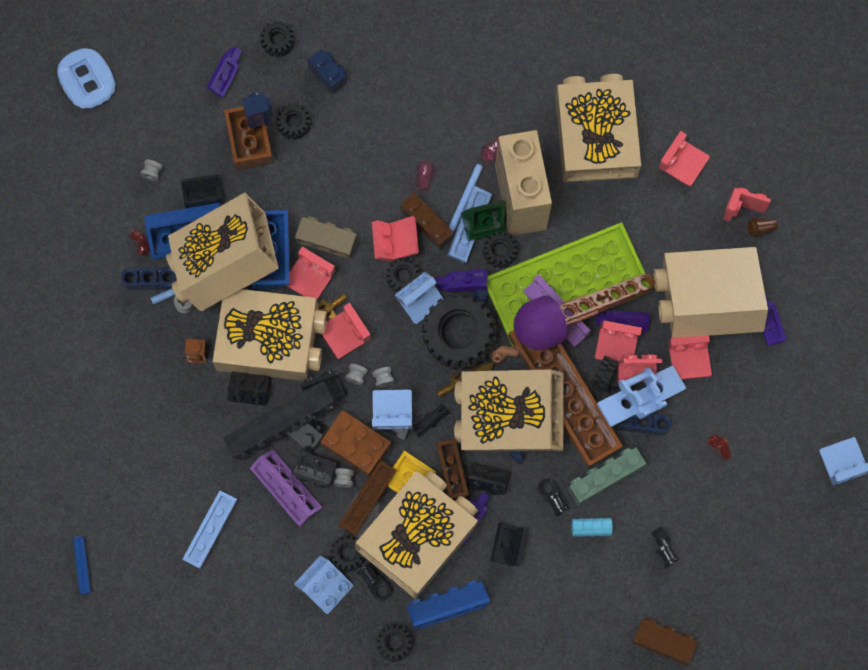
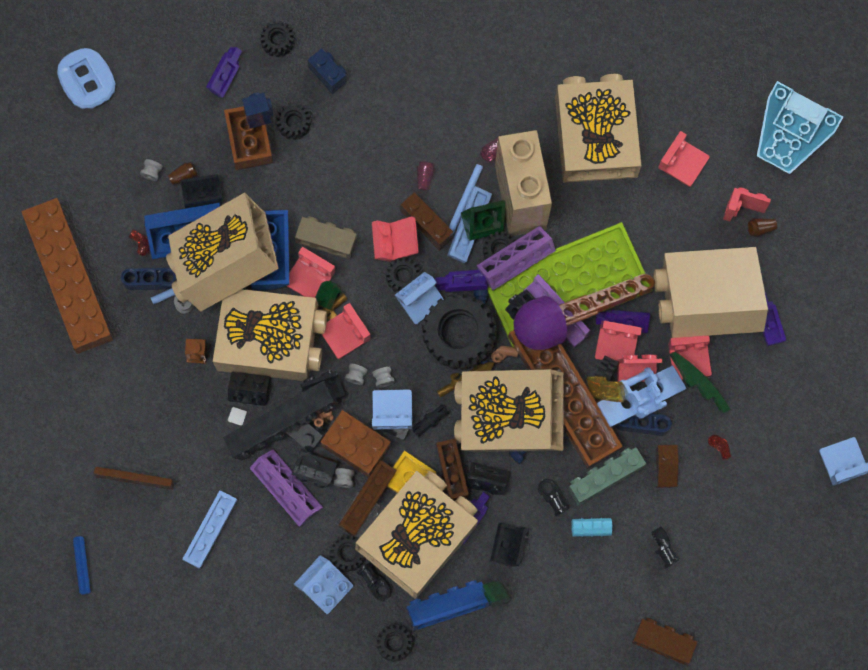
(67, 276): none -> dark orange brick
(134, 478): none -> reddish brown tile
(183, 172): none -> reddish brown cone
(237, 416): none -> white sticker
(323, 417): none -> nougat arm
(327, 294): none -> dark green plate
(495, 593): none -> dark green slope
(517, 301): none -> black brick
(519, 260): none -> medium lavender fence
(605, 390): none -> clear yellow slope
(667, 466): none -> reddish brown slope
(693, 376): none -> dark green slope
(793, 128): none -> medium azure wedge

